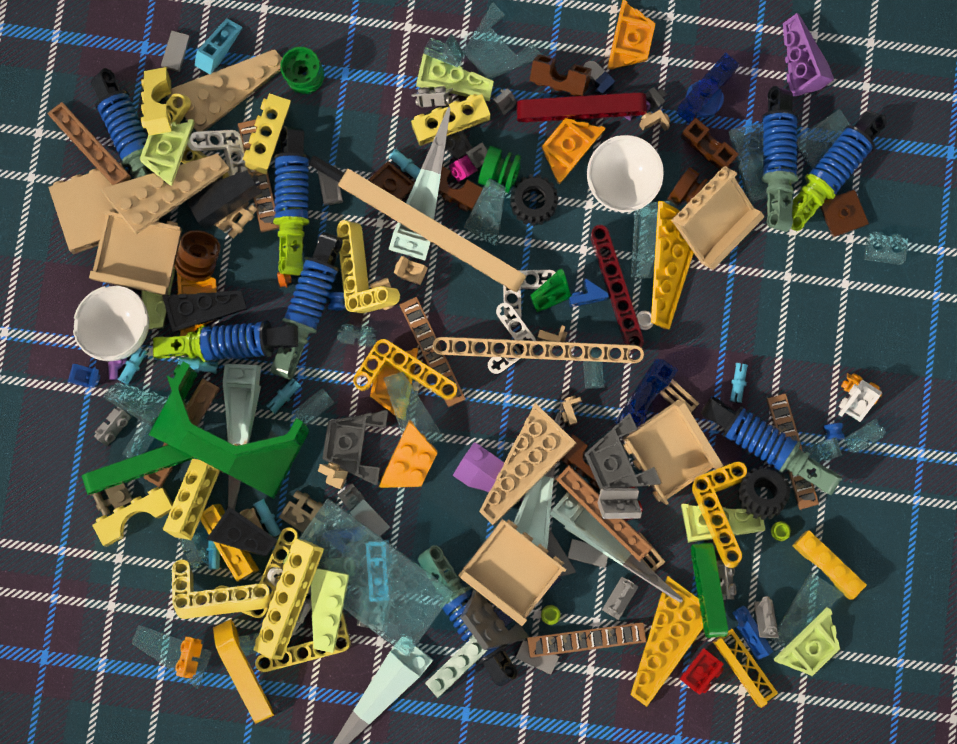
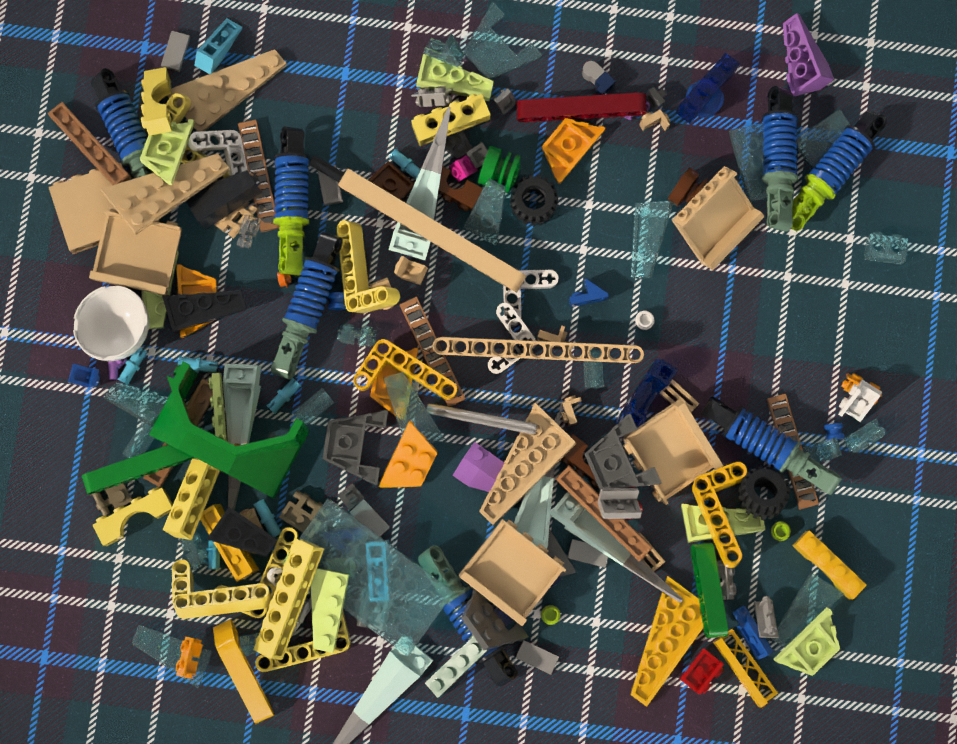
(107, 433): light grey hinge -> none
(197, 256): reddish brown wheel -> none
(217, 403): none -> yellowish green wing
(227, 342): piece -> none
(249, 228): none -> clear plate
(279, 107): light yellow brick -> none
(300, 60): green wheel -> none
(335, 475): tan bracket -> none
(481, 418): none -> light grey axle
(545, 73): reddish brown arch -> none
(551, 292): green wing -> none
(586, 640): tile -> none
(616, 279): dark red beam -> none
(620, 598): light grey hinge -> none
(625, 173): white piece -> none
(631, 38): light orange wing -> none
(670, 266): yellow wing -> none
(699, 138): reddish brown arch -> none
(738, 383): medium azure pin -> none
(844, 213): reddish brown plate -> none

